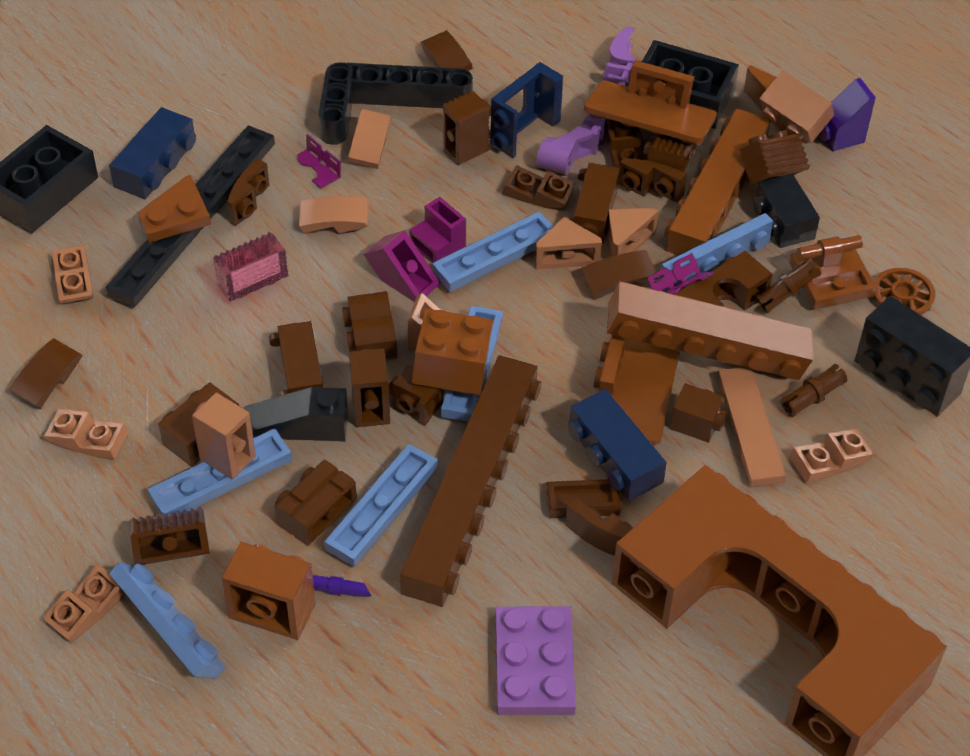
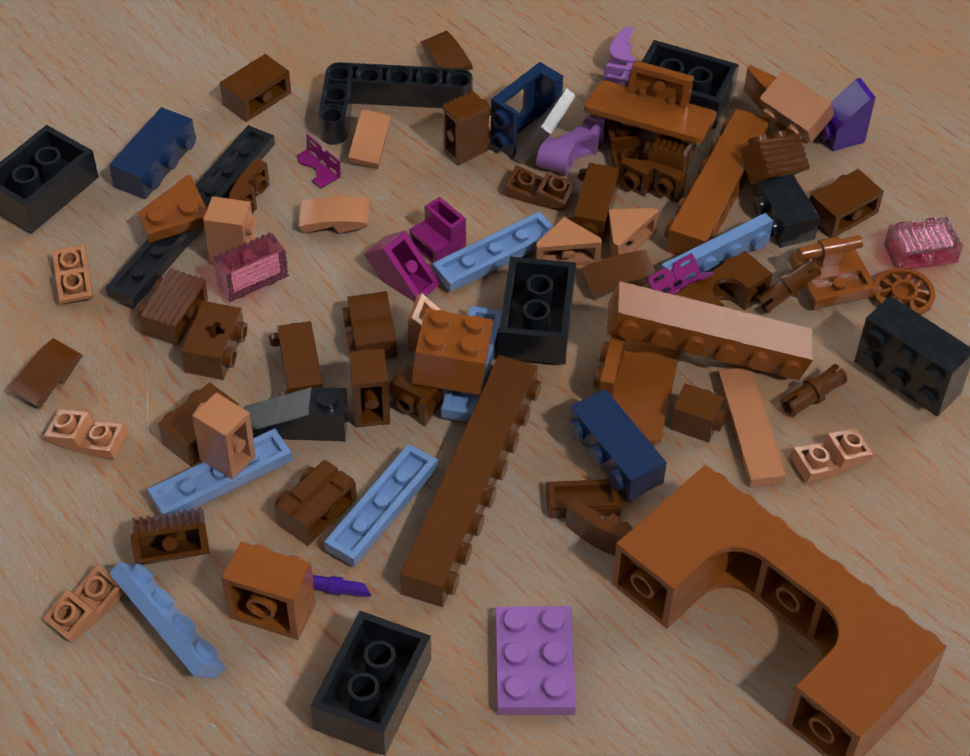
(172, 306): none -> reddish brown brick
(214, 340): none -> reddish brown brick
(228, 225): none -> nougat brick
(255, 87): none -> reddish brown brick
(371, 682): none -> black brick
(537, 310): none -> black brick
(544, 126): none -> flat silver tile
(846, 202): none -> reddish brown brick
(923, 243): none -> clear pink brick

